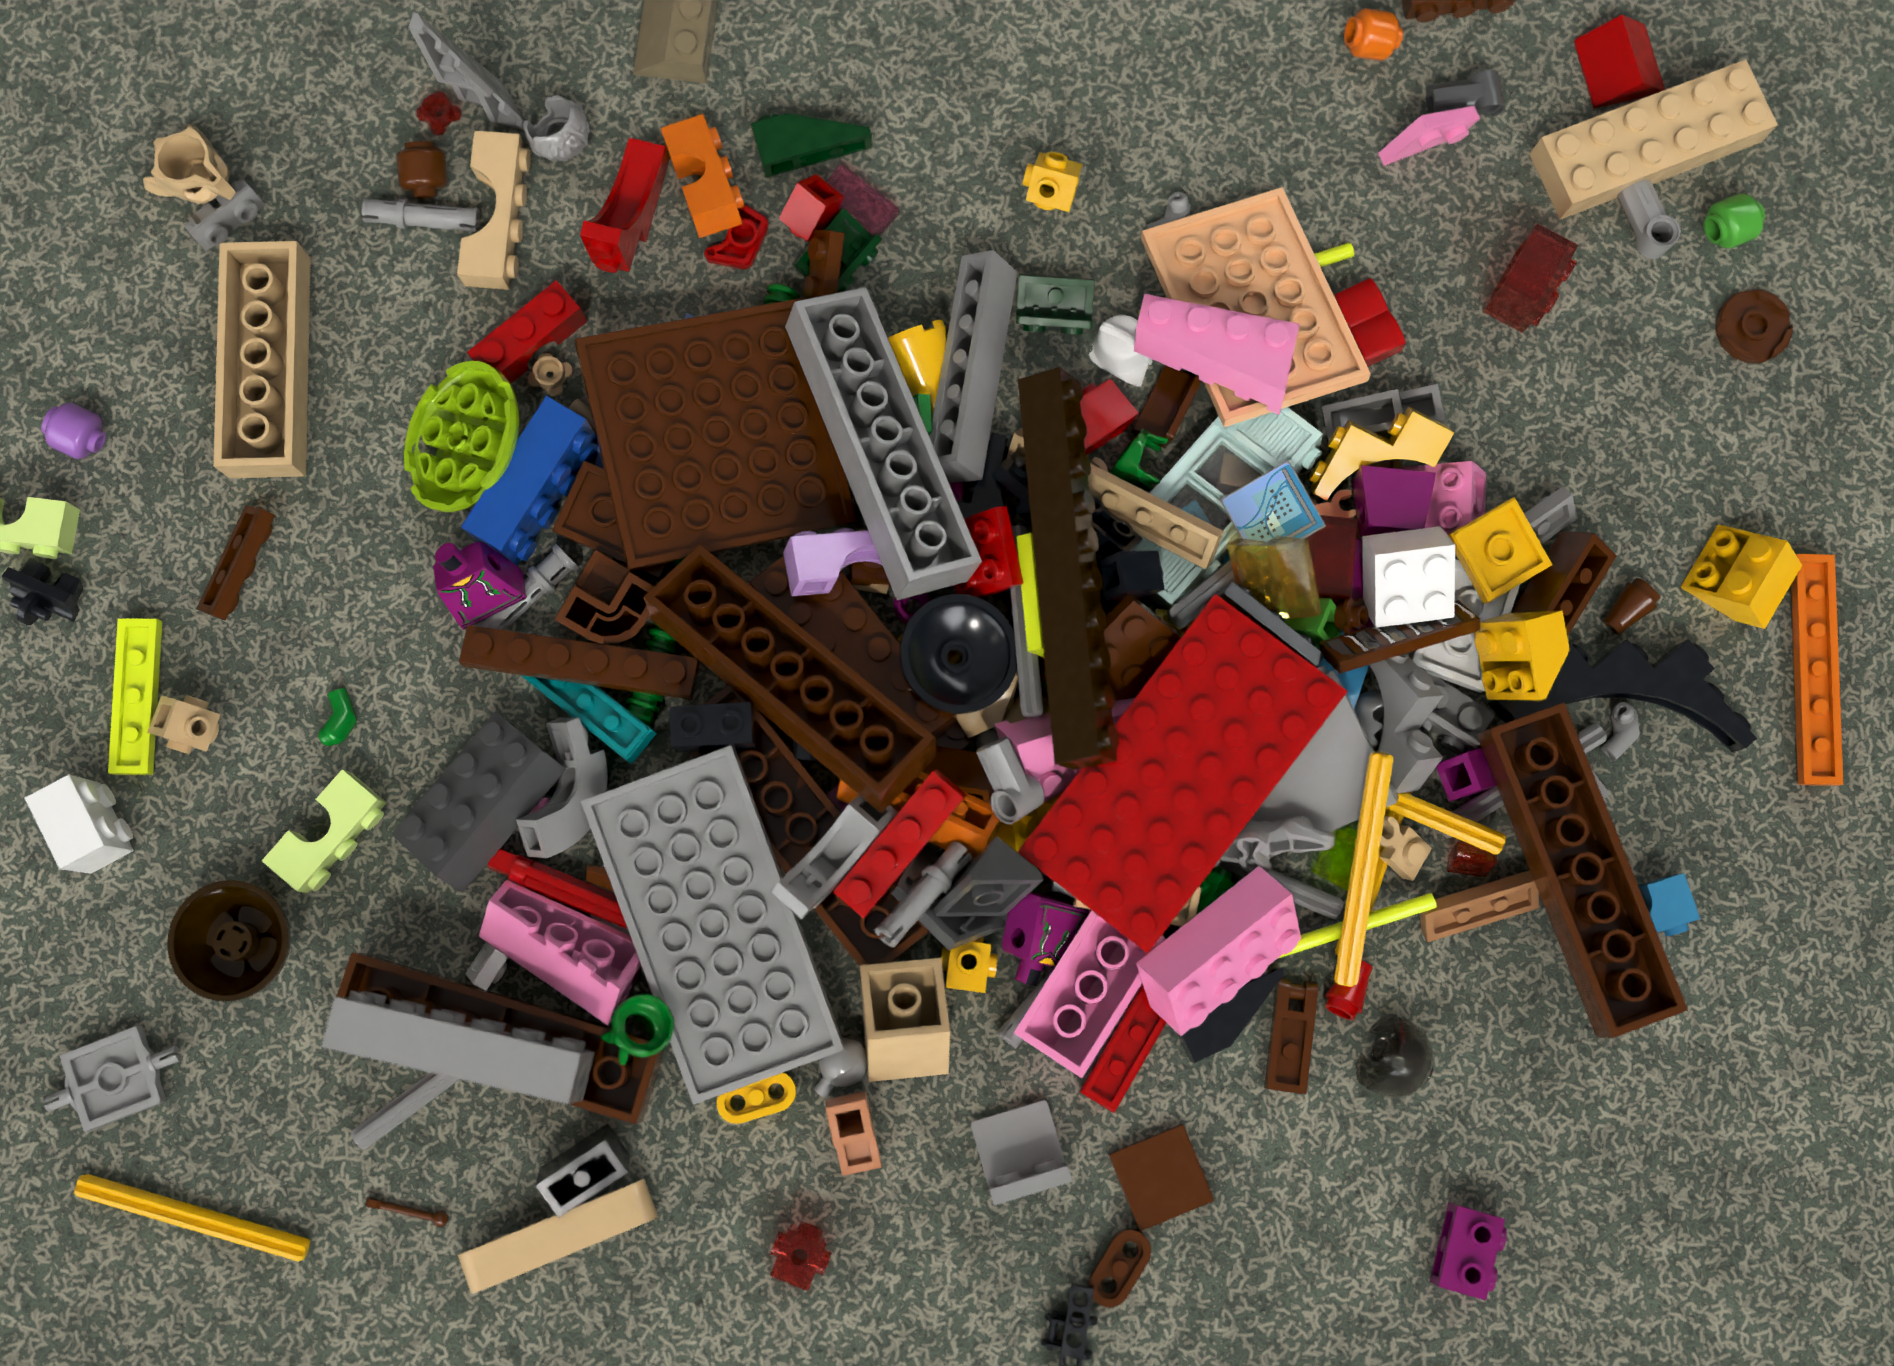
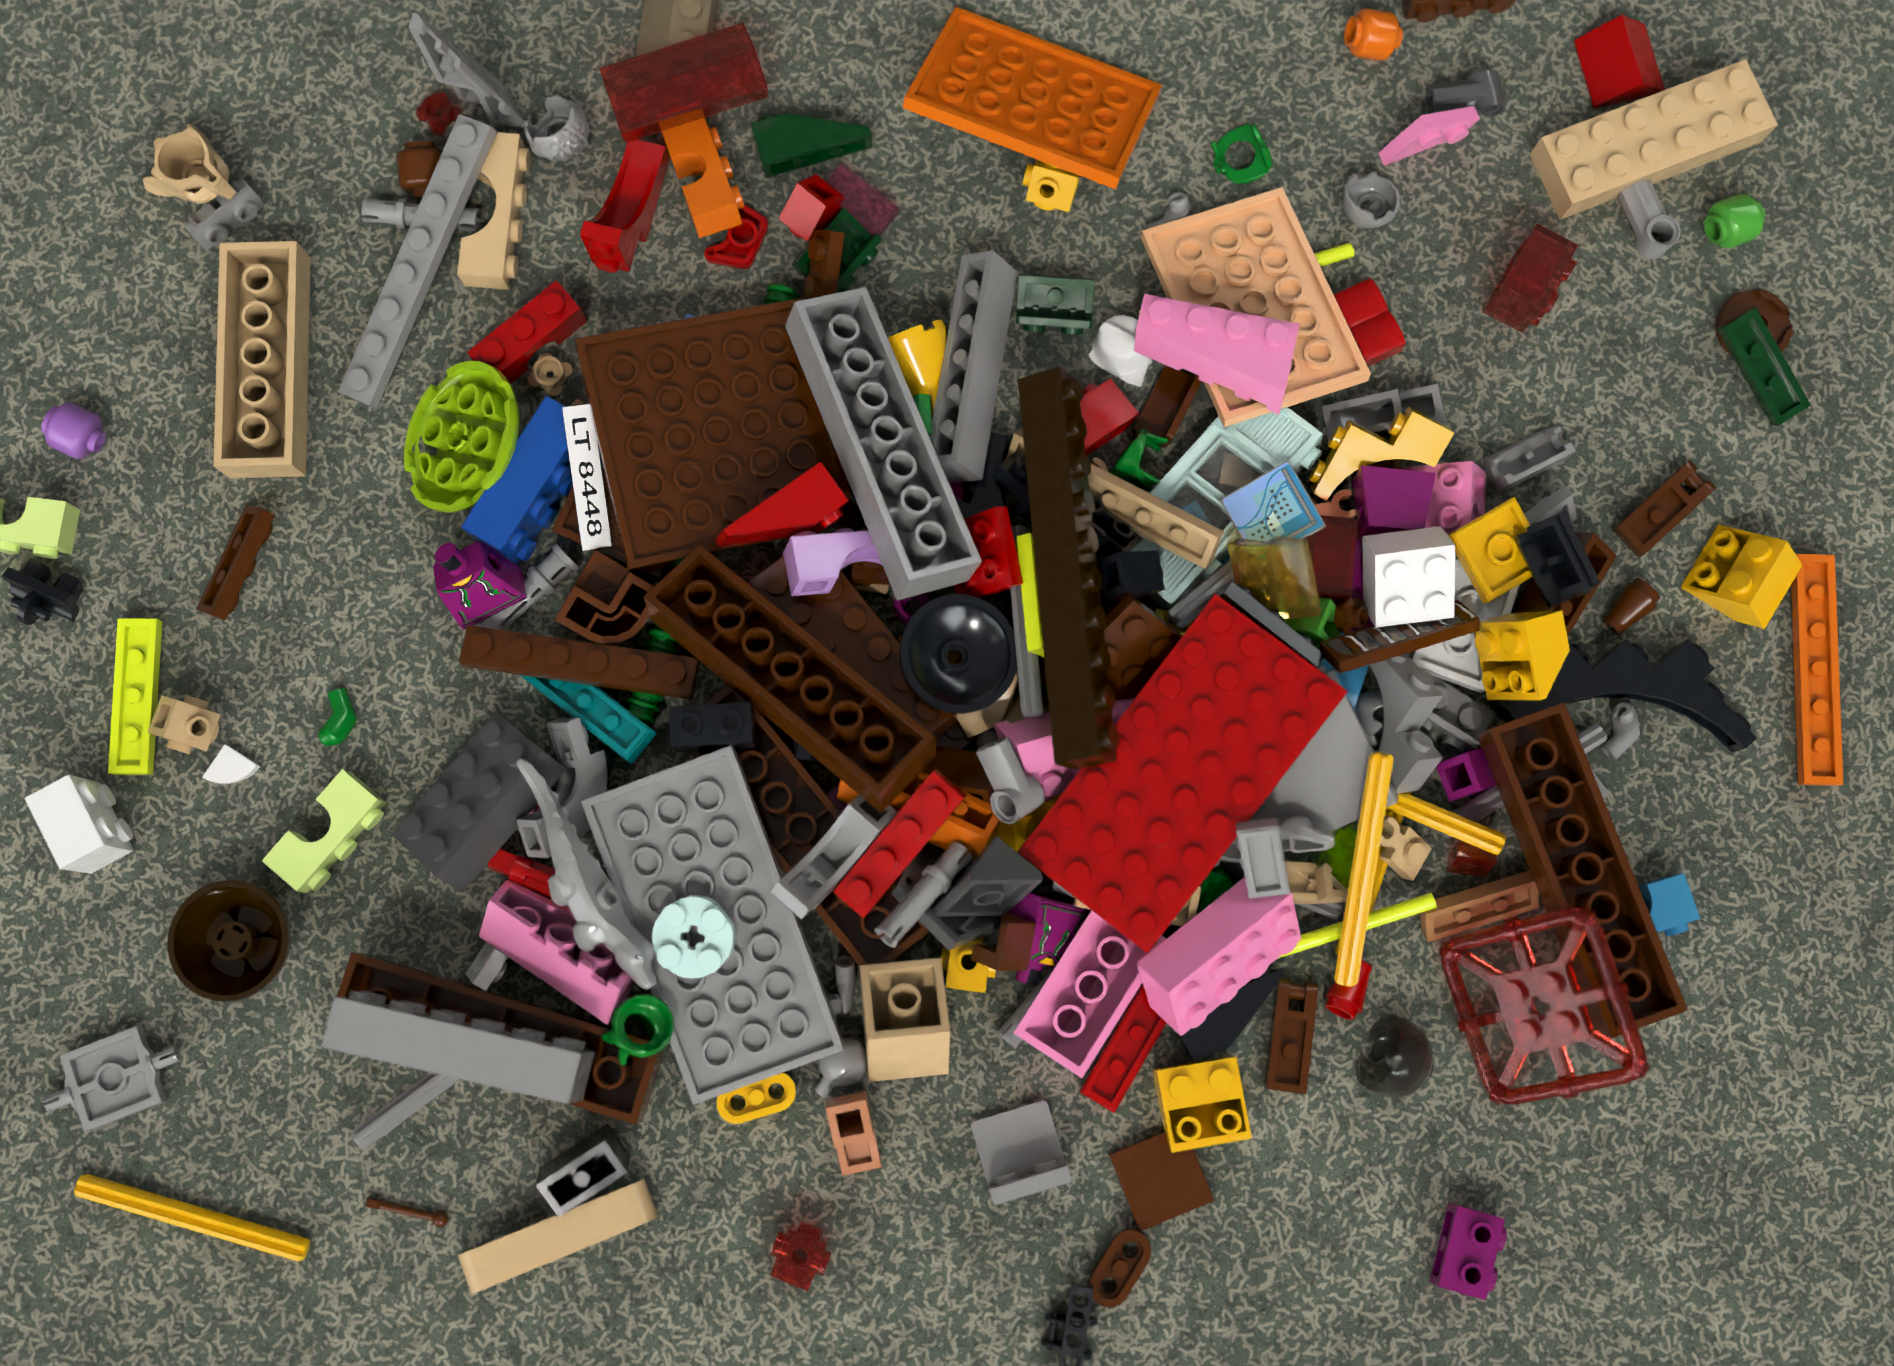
(230, 767): none -> white tile
(417, 261): none -> light grey plate
(586, 477): none -> white sticker
(587, 890): none -> light grey animal
(677, 919): none -> light aqua plate
(684, 82): none -> clear red slope
(800, 506): none -> red slope
(845, 985): none -> light grey arm
(1012, 947): none -> reddish brown panel
(1033, 97): none -> orange plate
(1202, 1103): none -> yellow slope
(1259, 167): none -> green piece
(1263, 858): none -> light grey tile
(1314, 884): none -> tan slope
(1375, 188): none -> light grey hair
(1526, 458): none -> light grey hinge
(1554, 984): none -> clear red plate
(1557, 560): none -> black hinge
(1663, 509): none -> reddish brown plate
(1764, 366): none -> dark green plate

